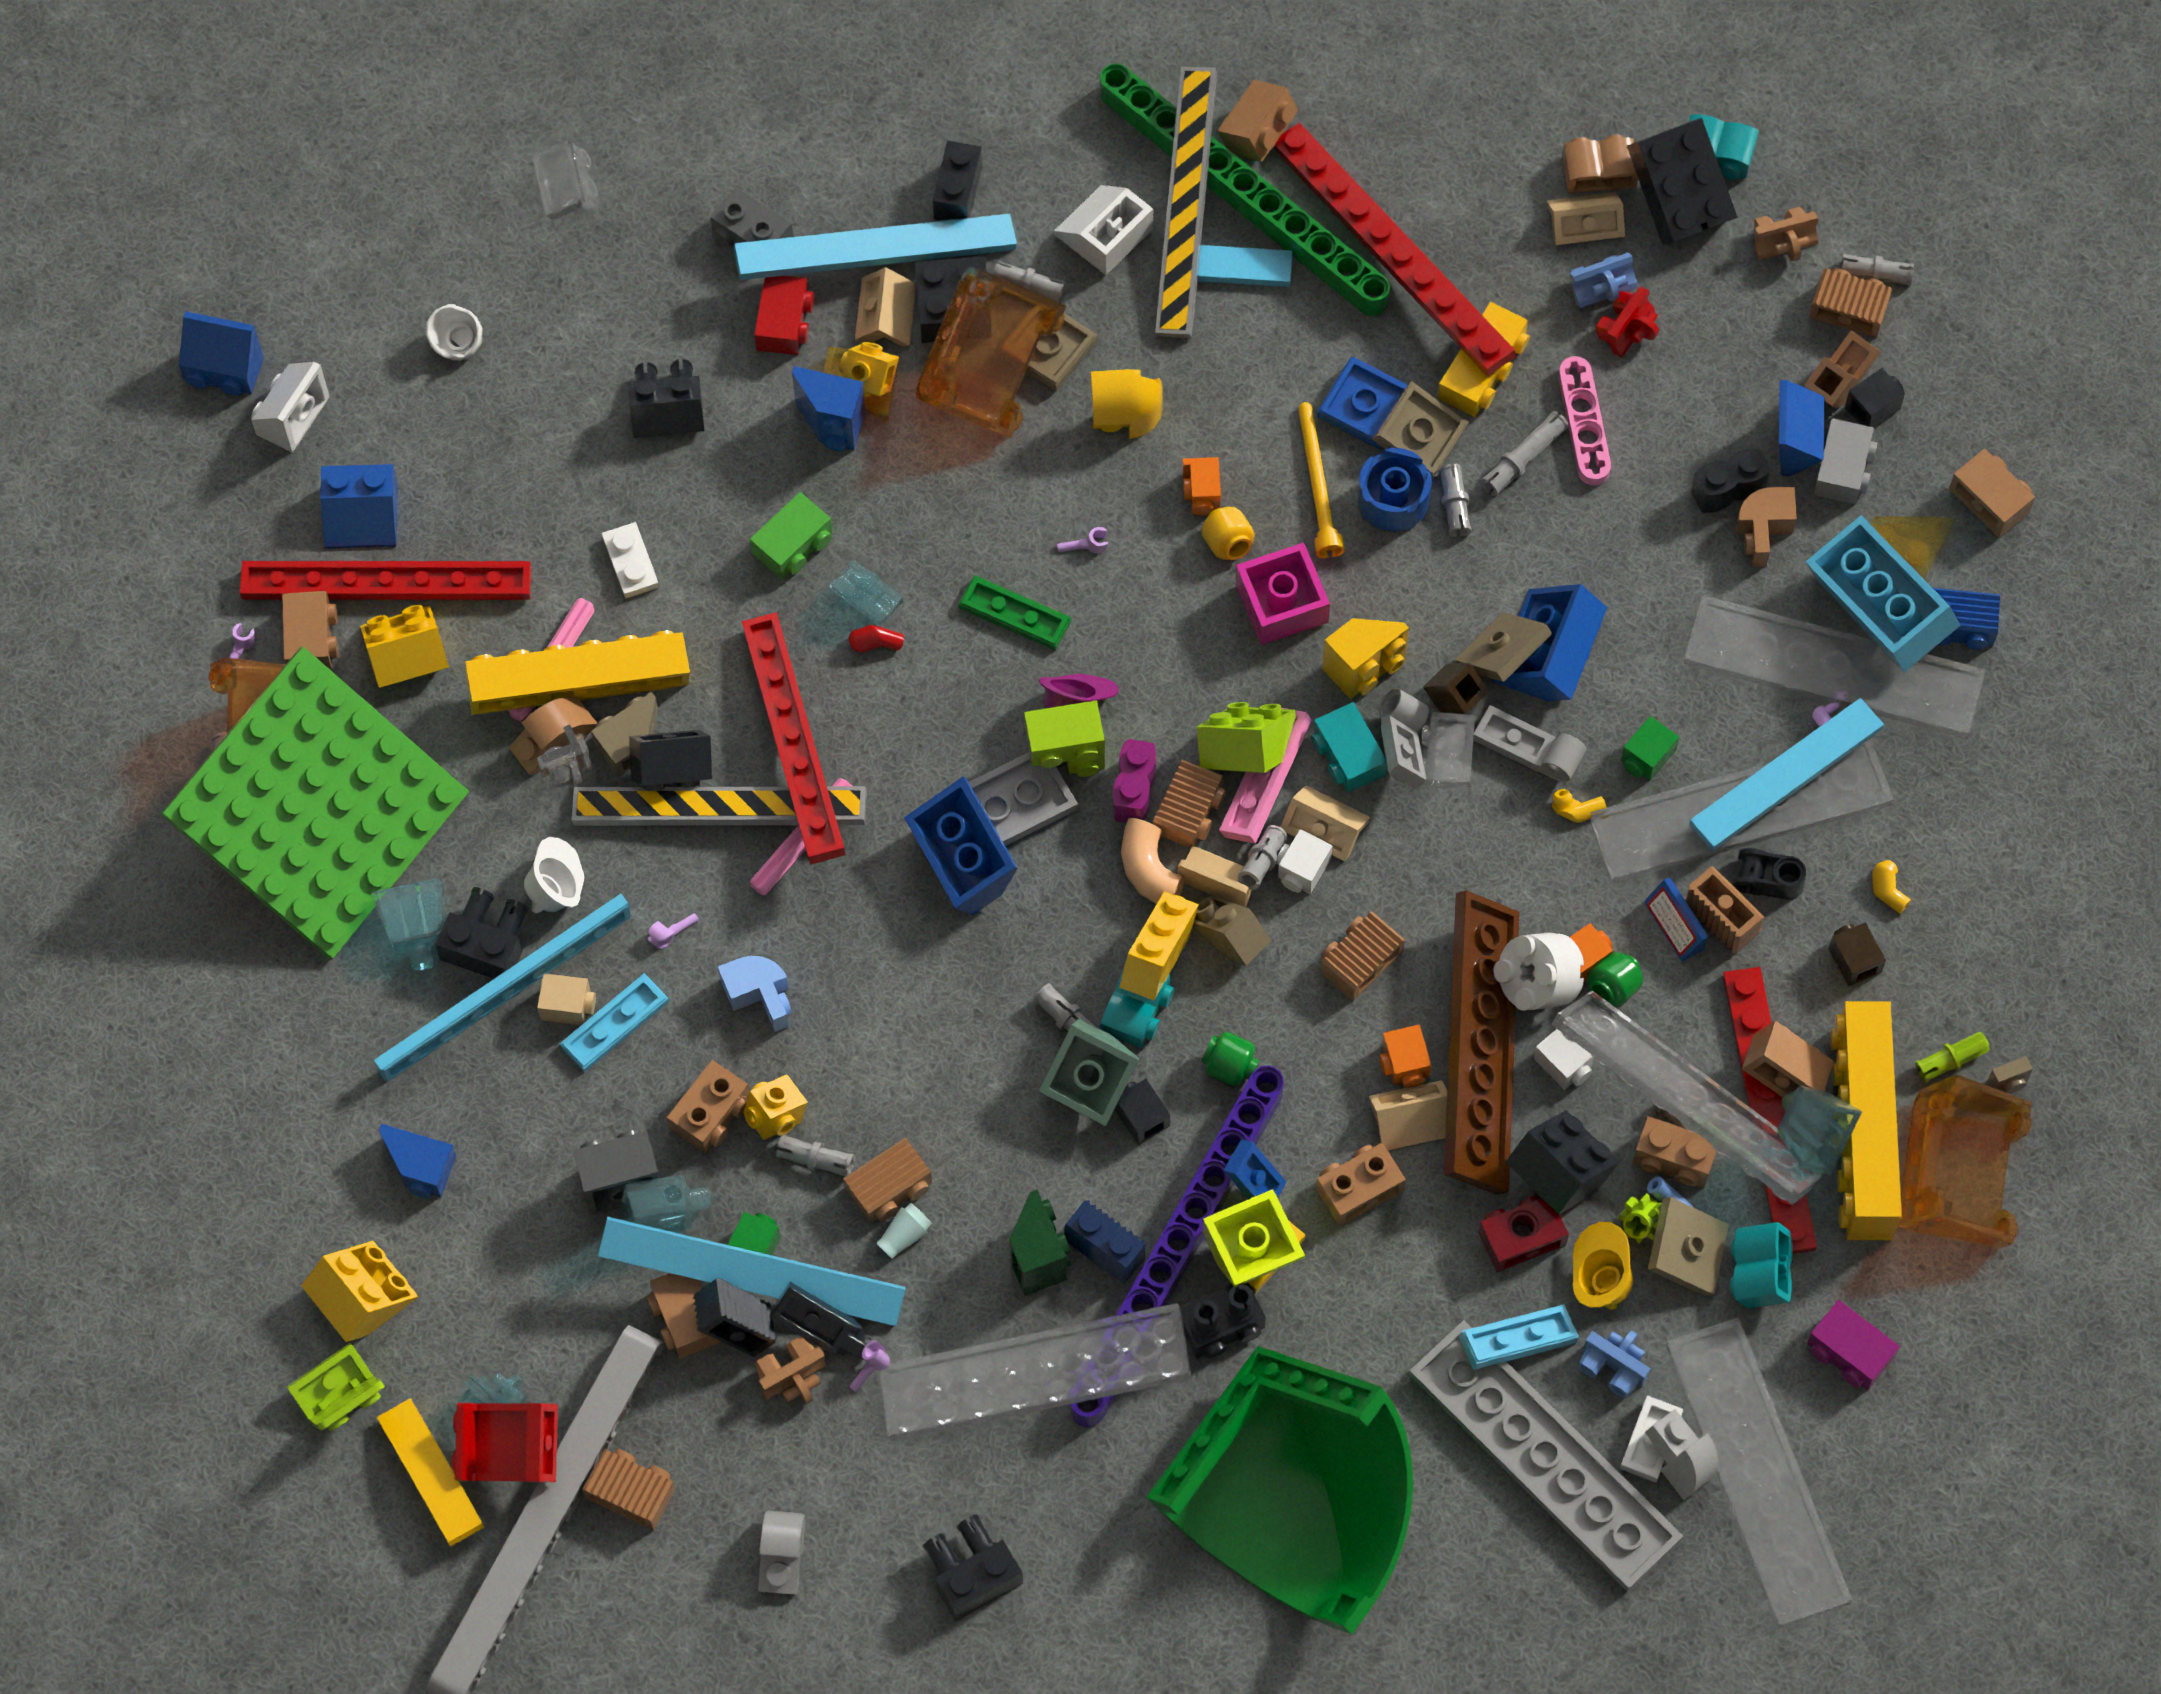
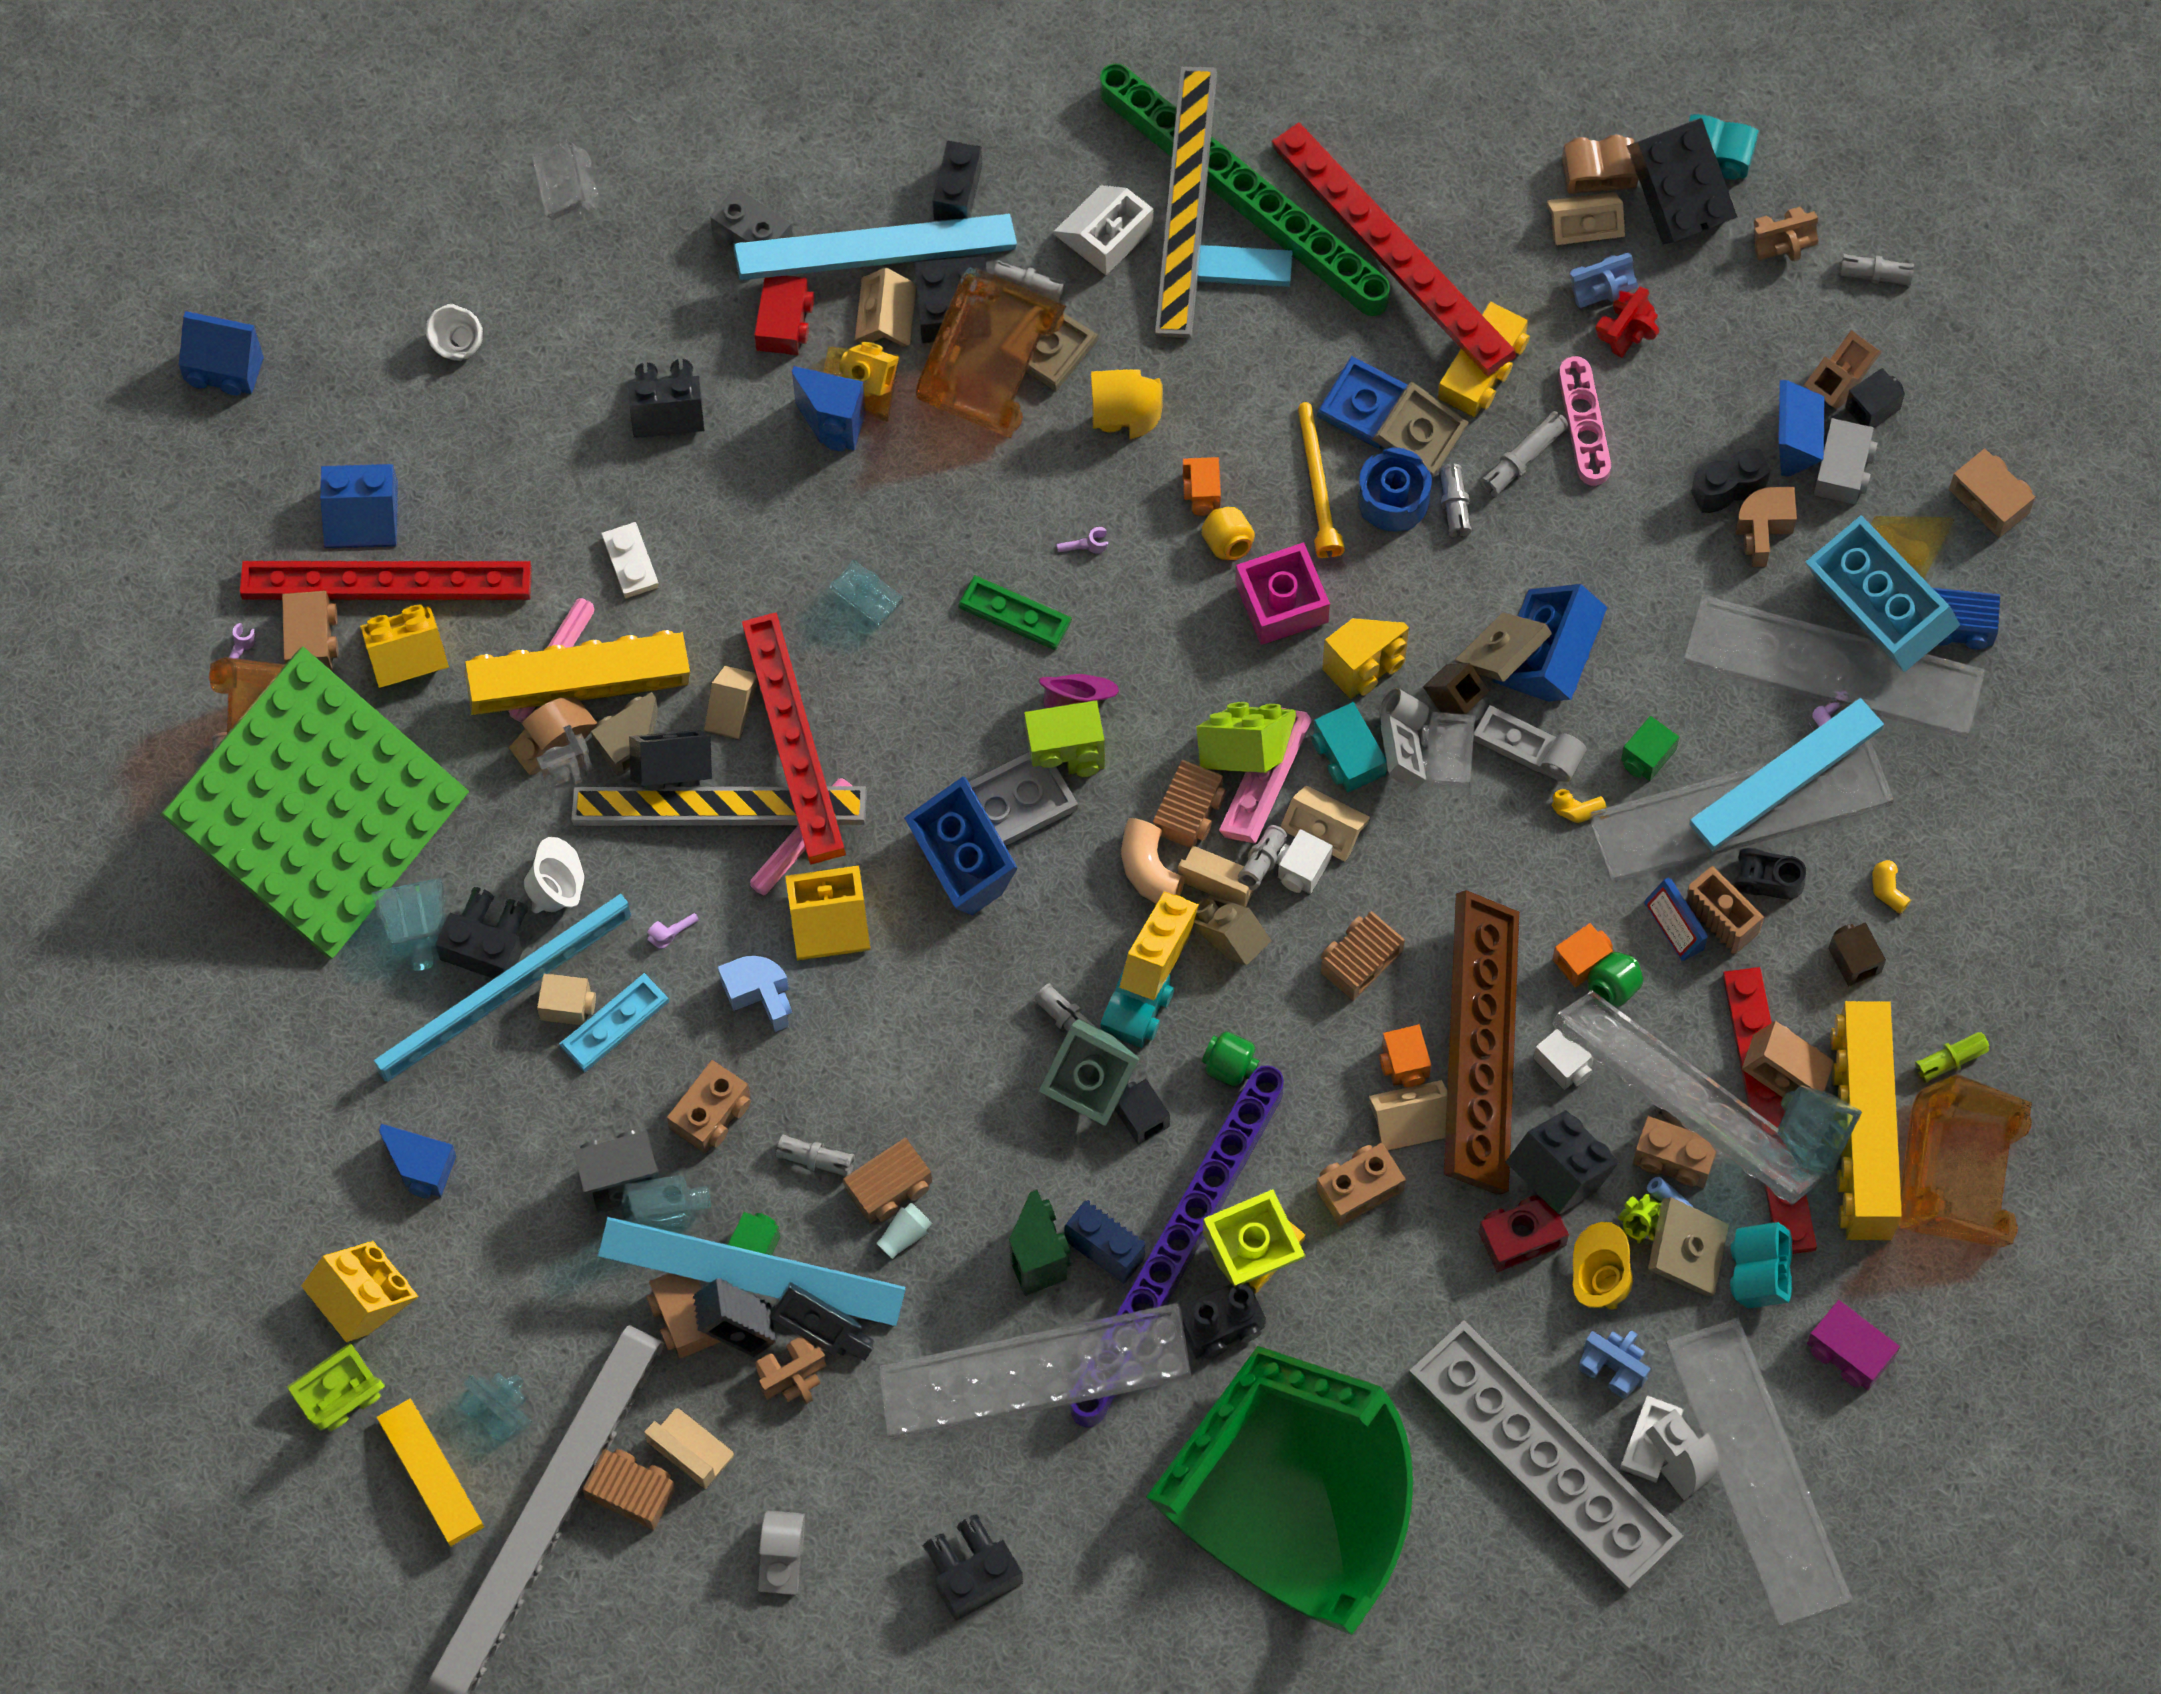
(291, 405): white slope -> none
(505, 1442): red panel -> none
(689, 1447): none -> tan panel
(730, 702): none -> tan slope
(774, 1107): yellow brick -> none
(792, 536): bright green brick -> none
(828, 913): none -> yellow slope
(873, 636): red arm -> none
(876, 1359): lavender hand -> none
(1134, 780): magenta brick -> none
(1253, 1171): blue plate -> none
(1258, 120): medium nougat brick -> none
(1518, 1337): medium azure tile -> none
(1540, 971): white brick -> none
(1850, 302): medium nougat brick -> none
(2011, 1076): dark tan plate -> none

